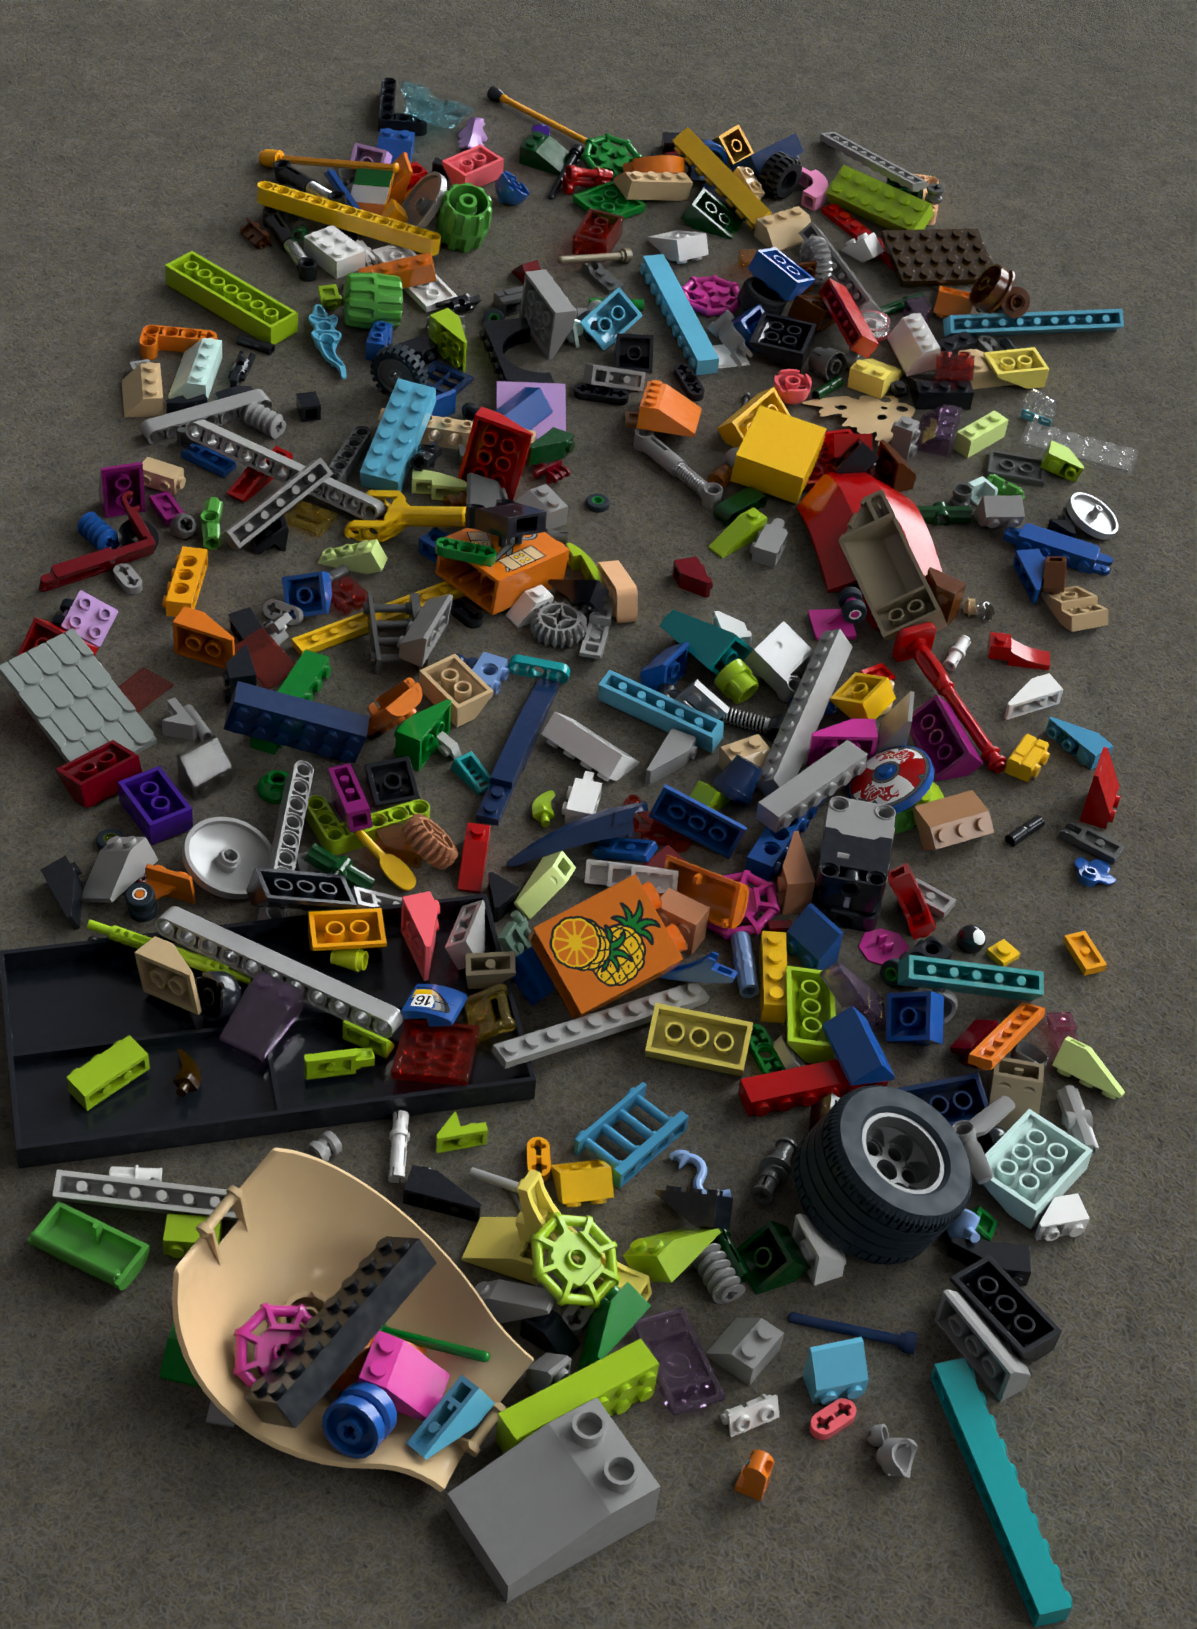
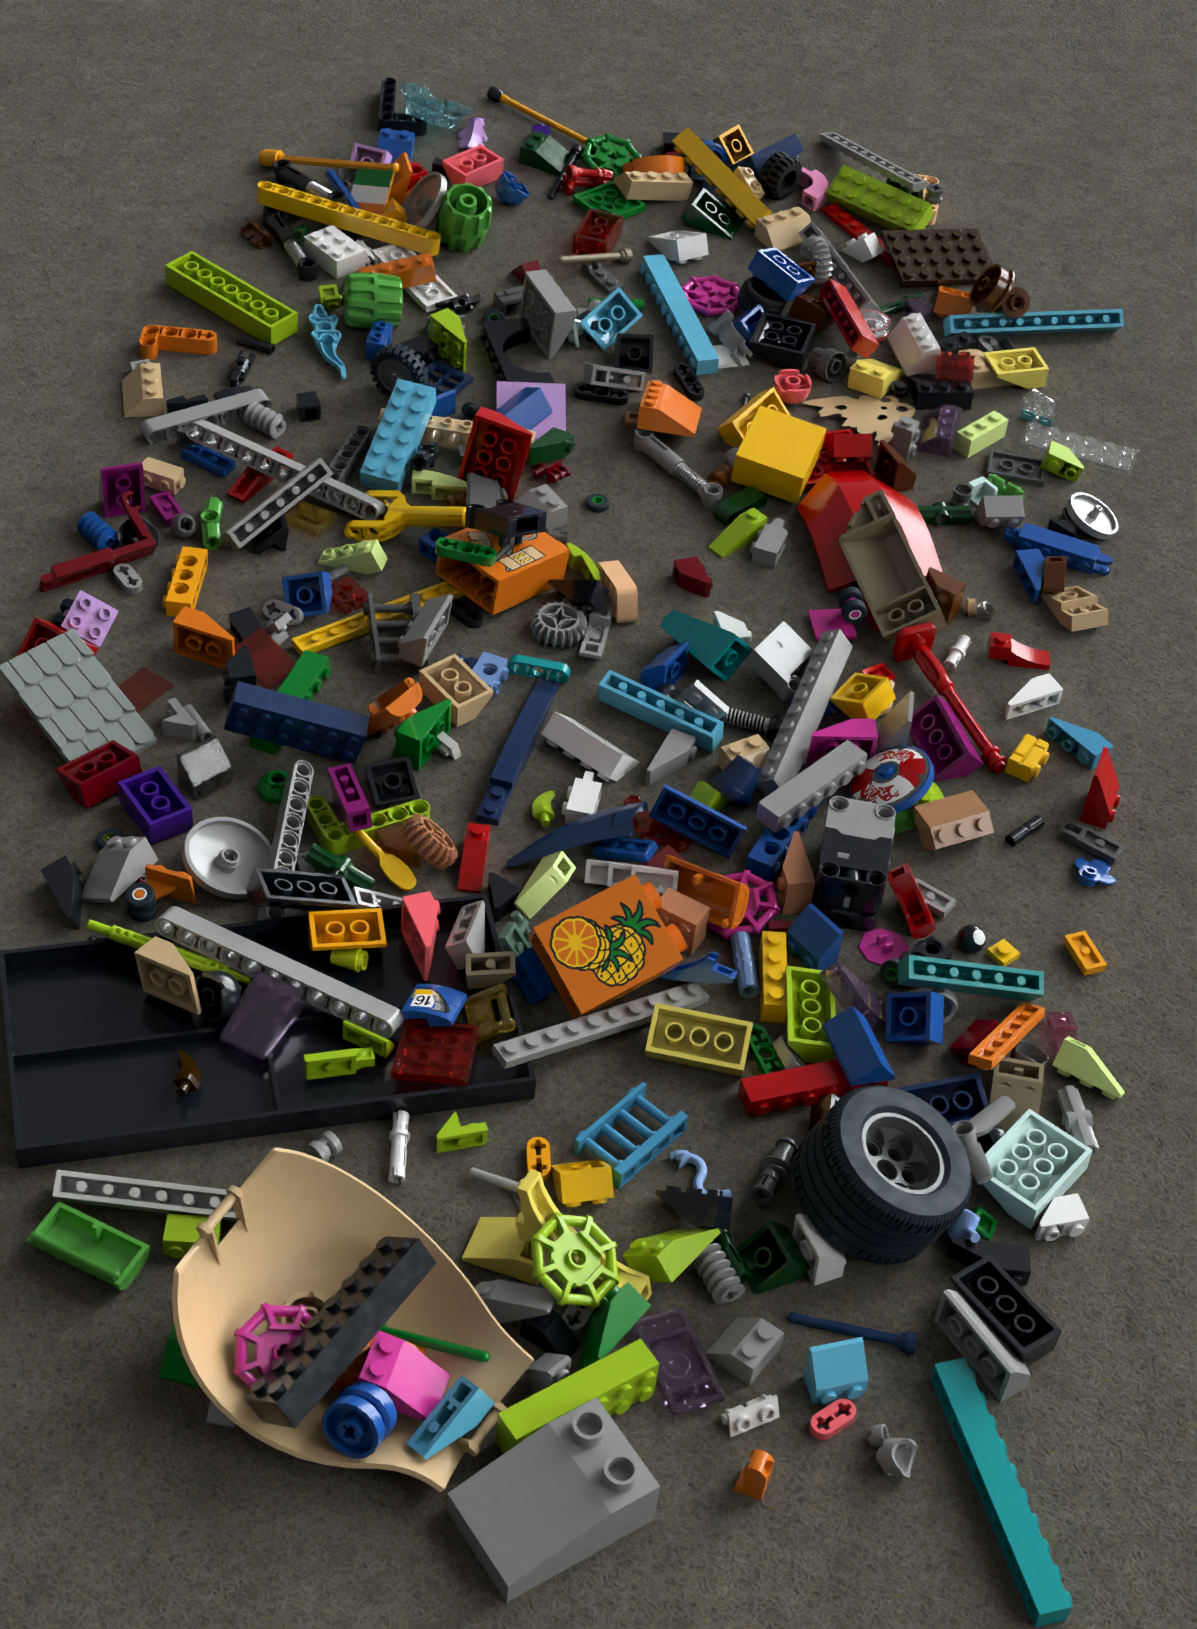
(108, 1072): lime brick -> none
(151, 1174): white axle -> none
(197, 369): light aqua slope -> none
(435, 1192): black slope -> none
(459, 767): teal slope -> none
(524, 607): white slope -> none
(736, 681): lime piece -> none
(745, 257): clear orange panel -> none
(830, 386): dark green piece -> none
(856, 459): black slope -> none

